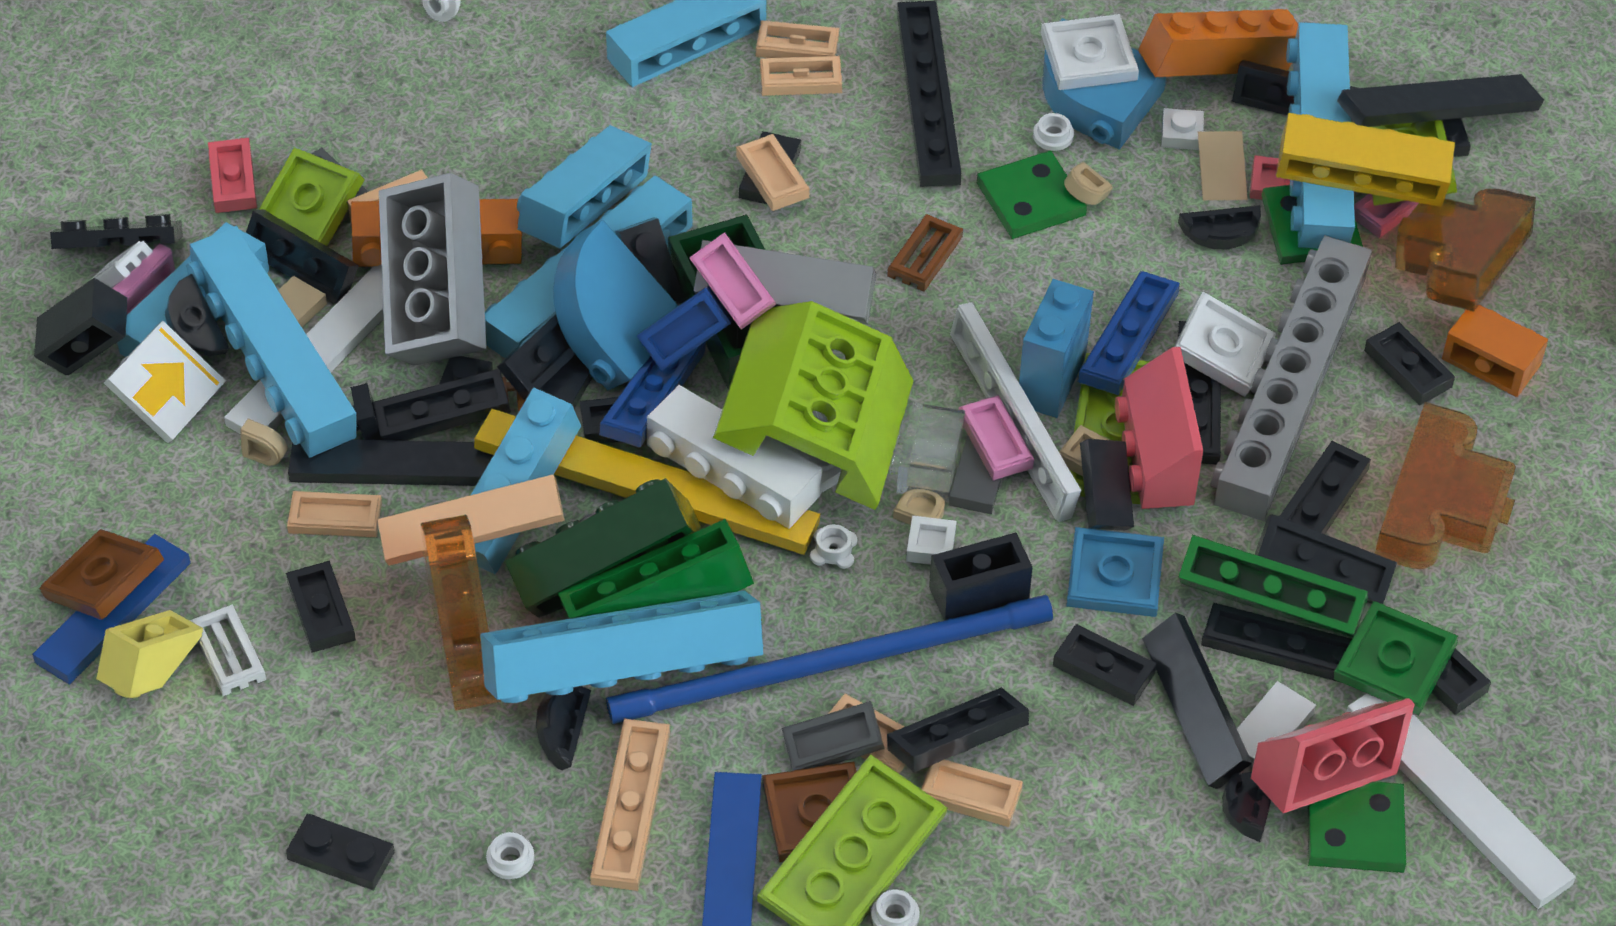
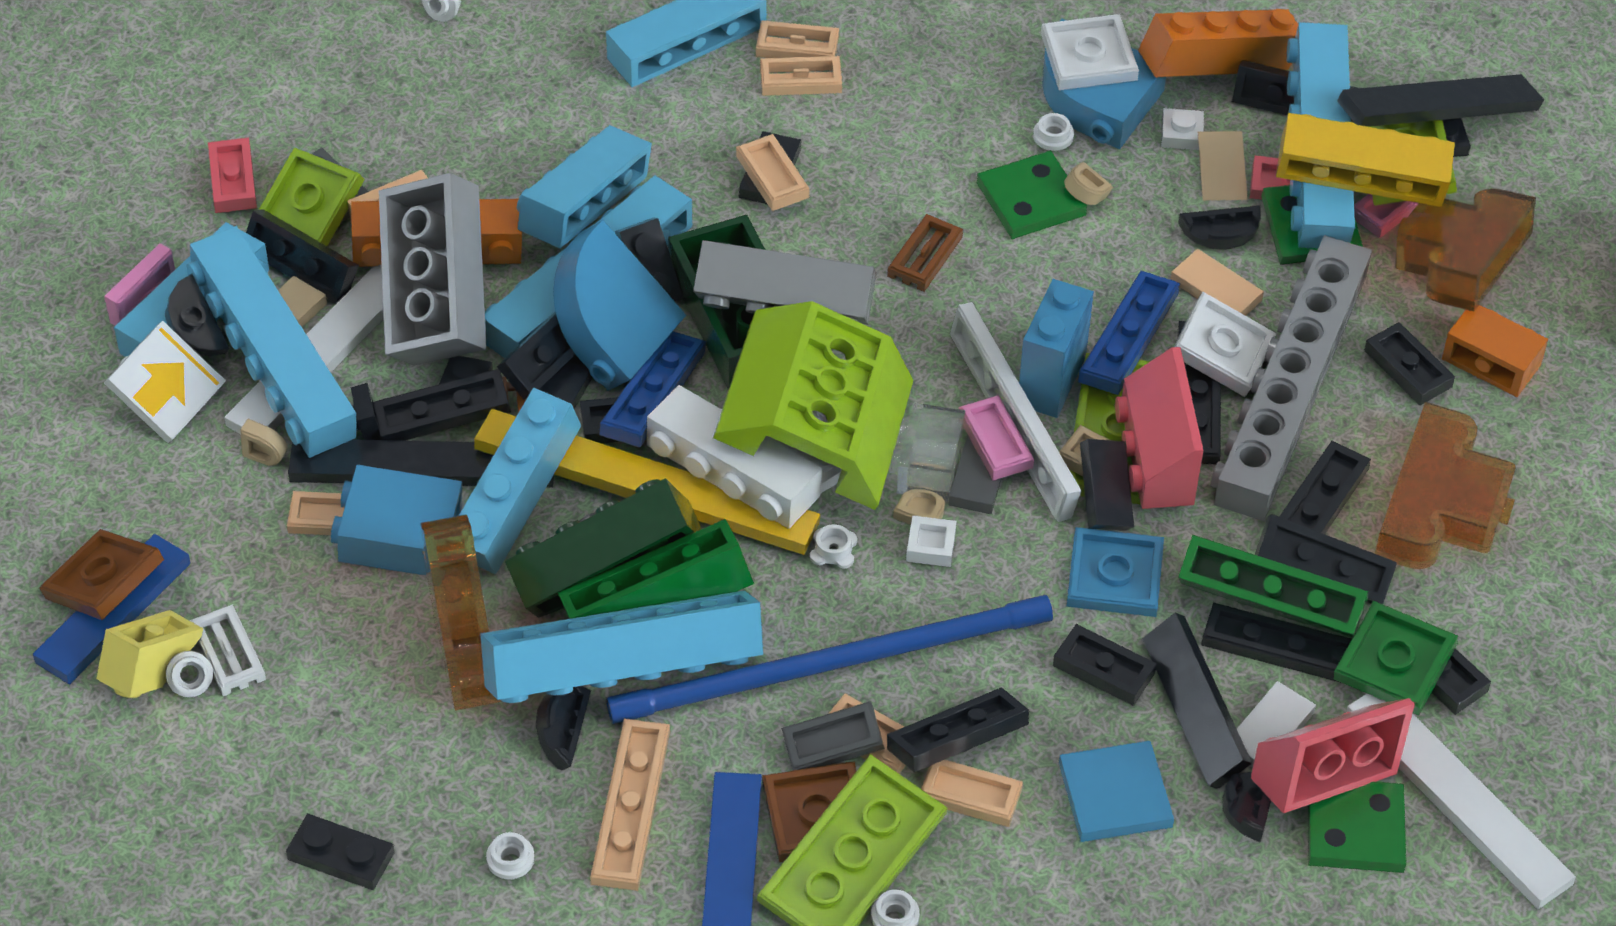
(80, 327): black brick -> none
(116, 229): black wing -> none
(123, 264): white tile -> none
(196, 686): none -> white plate
(320, 606): black plate -> none
(385, 517): none -> dark azure brick
(490, 515): light nougat tile -> none
(685, 328): blue tile -> none
(732, 281): bright pink tile -> none
(928, 94): black plate -> none
(980, 576): black brick -> none
(1116, 791): none -> dark azure tile
(1204, 274): none -> light nougat tile

